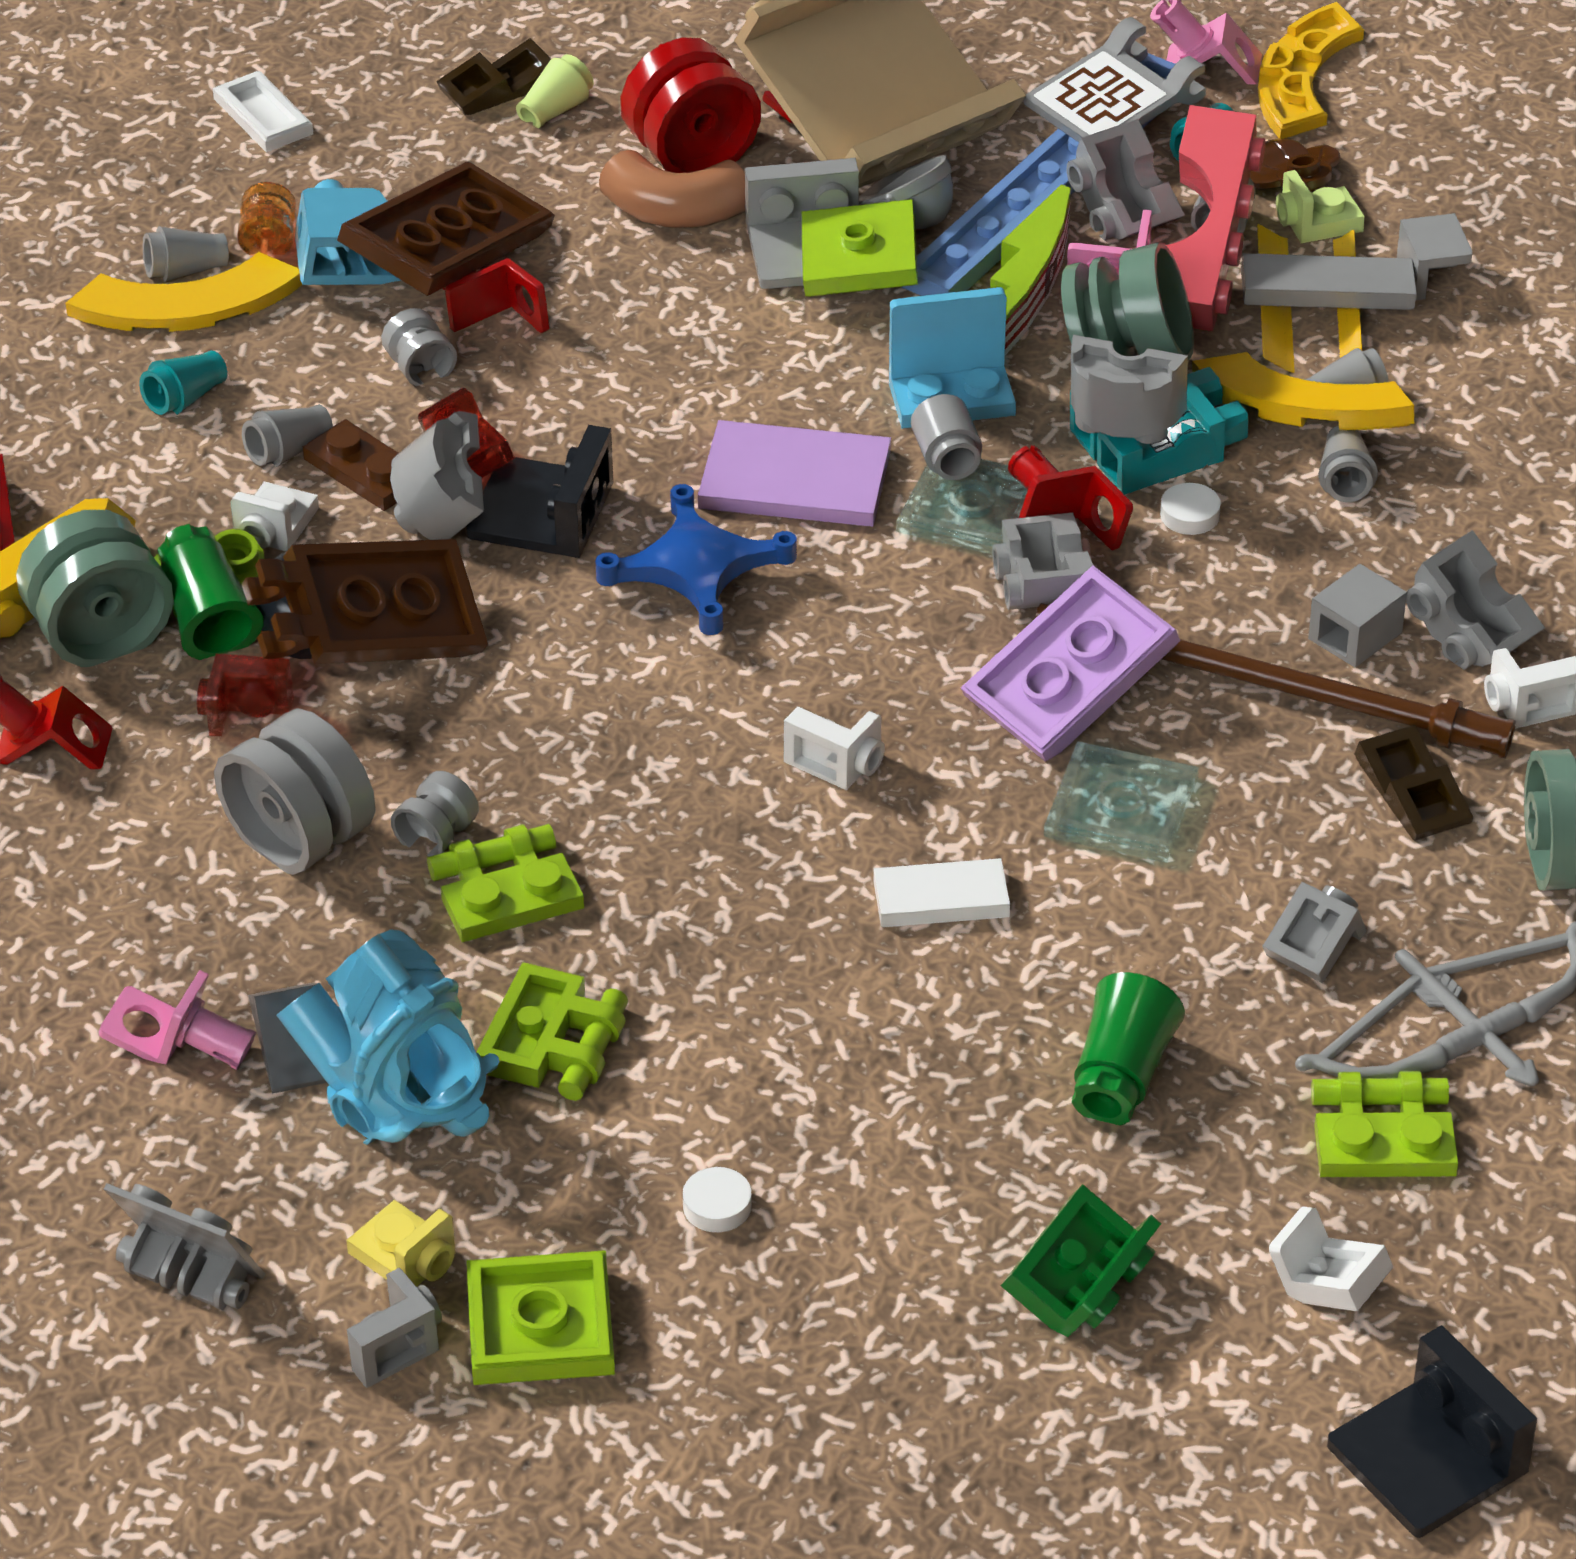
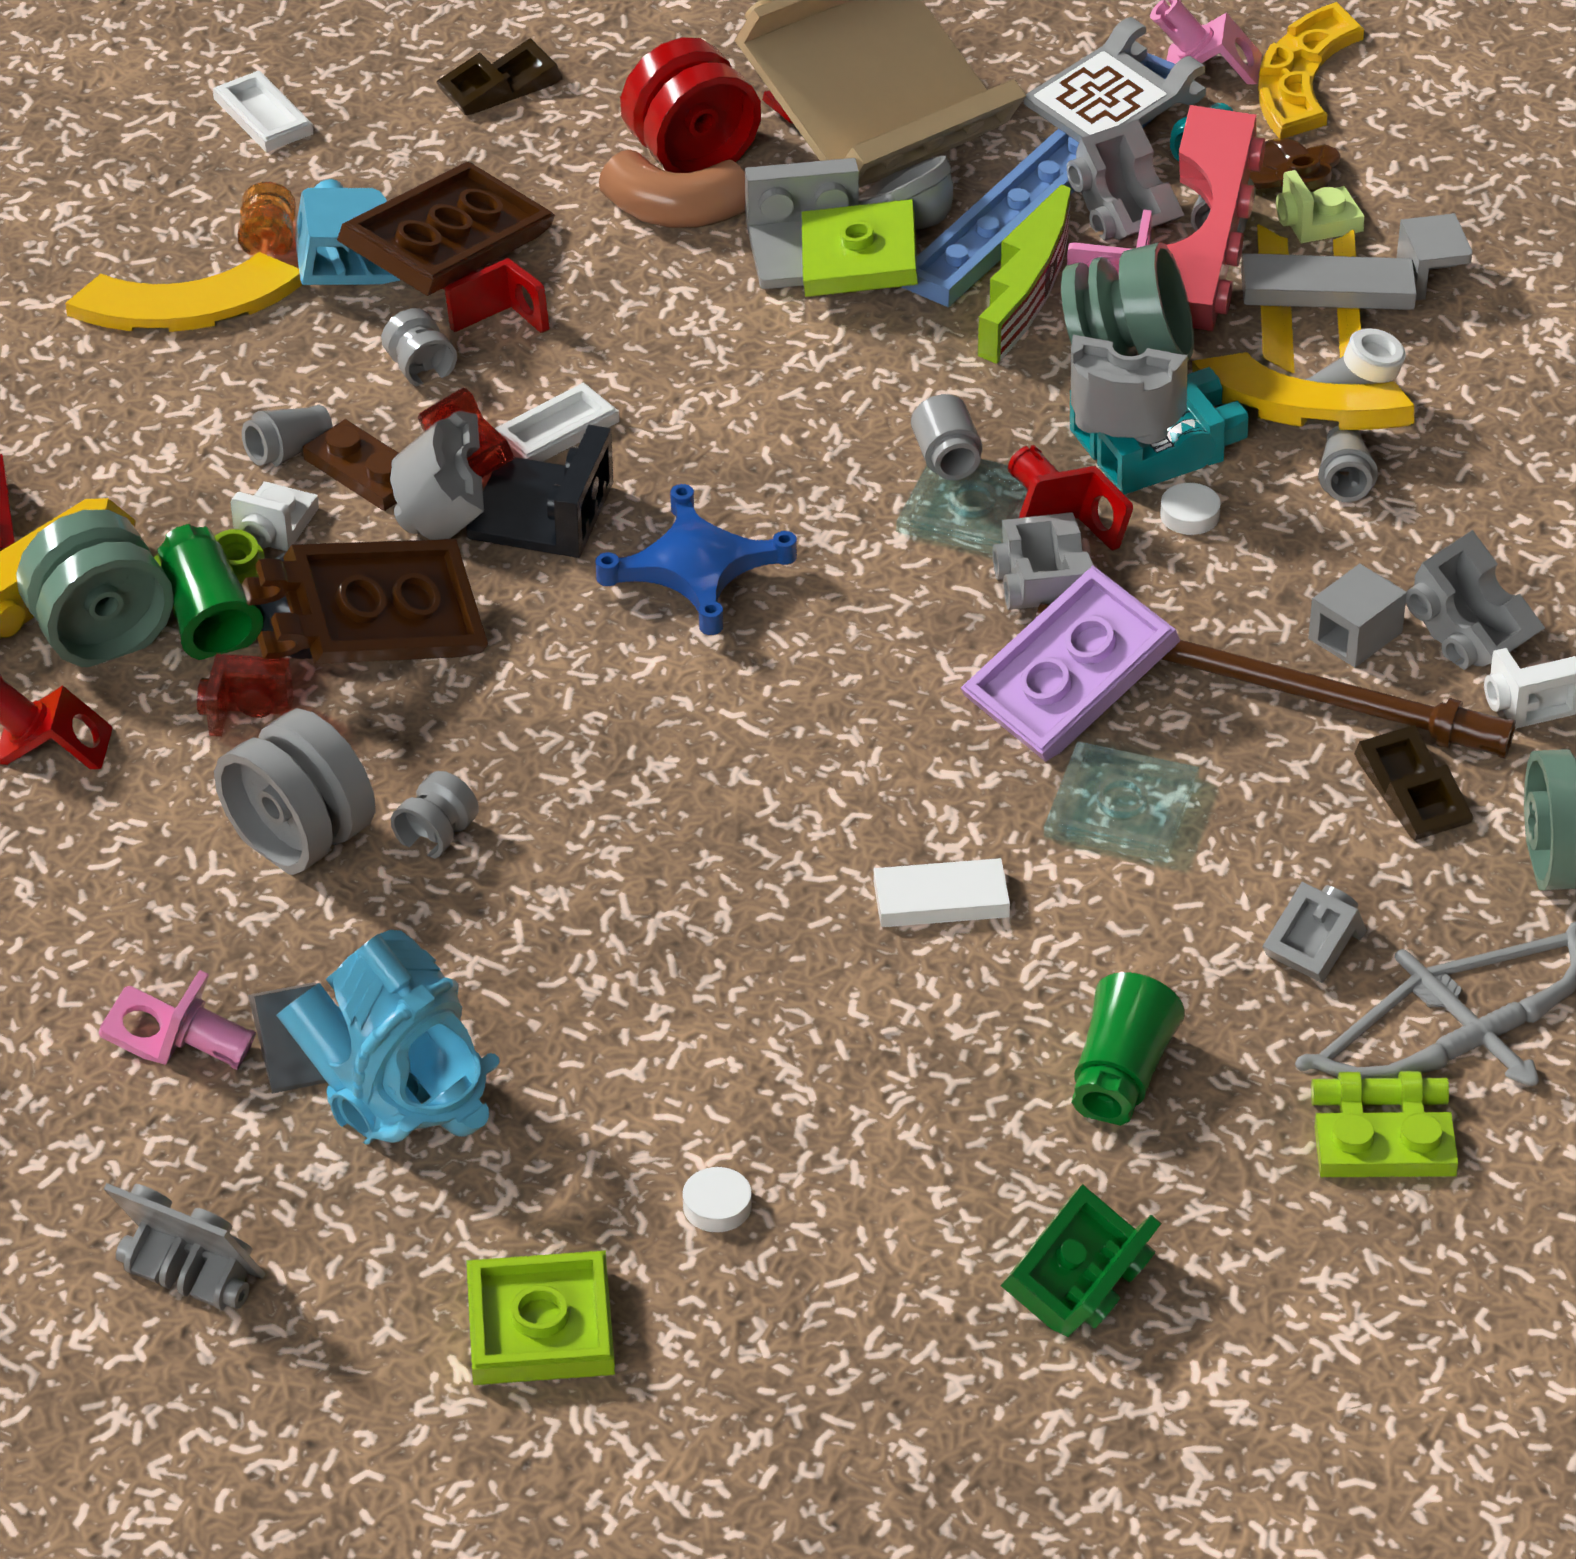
(181, 252): light grey cone -> none
(181, 381): teal cone -> none
(396, 1336): light grey bracket -> none
(407, 1242): light yellow bracket -> none
(509, 896): lime plate -> none
(533, 1025): lime plate -> none
(557, 423): none -> white tile
(558, 89): yellowish green cone -> none
(794, 473): lavender tile -> none
(831, 749): white bracket -> none
(951, 348): medium azure bracket -> none
(1324, 1268): white bracket -> none
(1374, 355): none -> white tile
(1440, 1439): black bracket -> none

